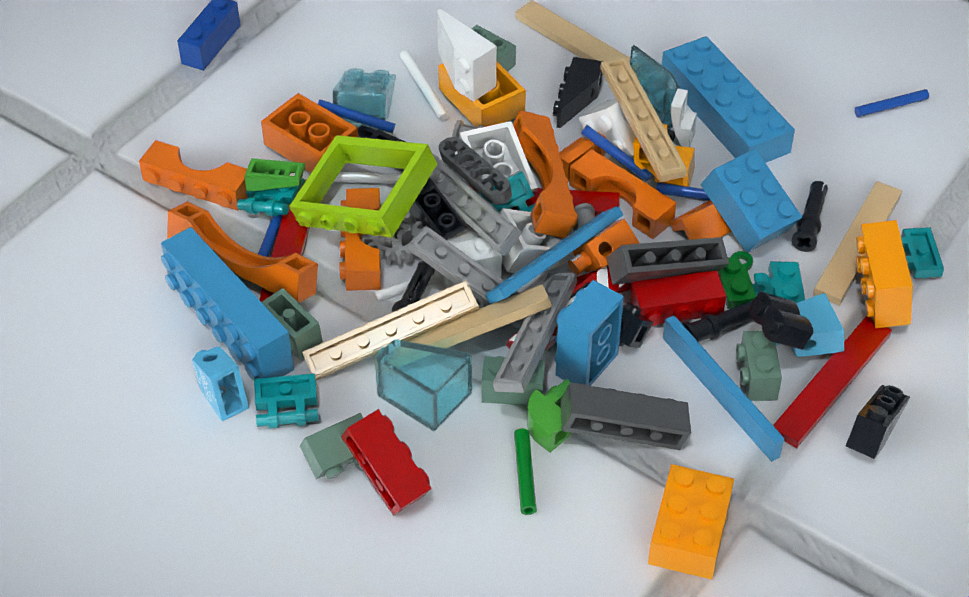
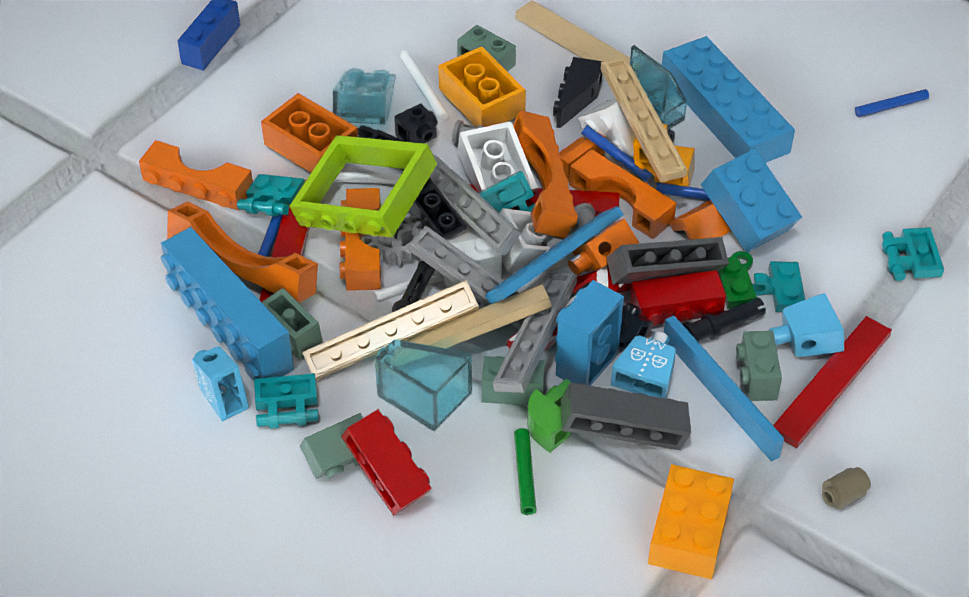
(272, 174): bright green slope -> none
(358, 116): blue bar -> none
(416, 125): none -> black brick
(466, 56): white slope -> none
(479, 167): dark grey beam -> none
(645, 366): none -> medium azure torso
(682, 120): white slope -> none
(781, 320): black brick -> none
(810, 223): black pin -> none
(842, 267): tan tile -> none
(845, 487): none -> dark tan brick
(877, 420): black slope -> none
(885, 274): light orange brick -> none

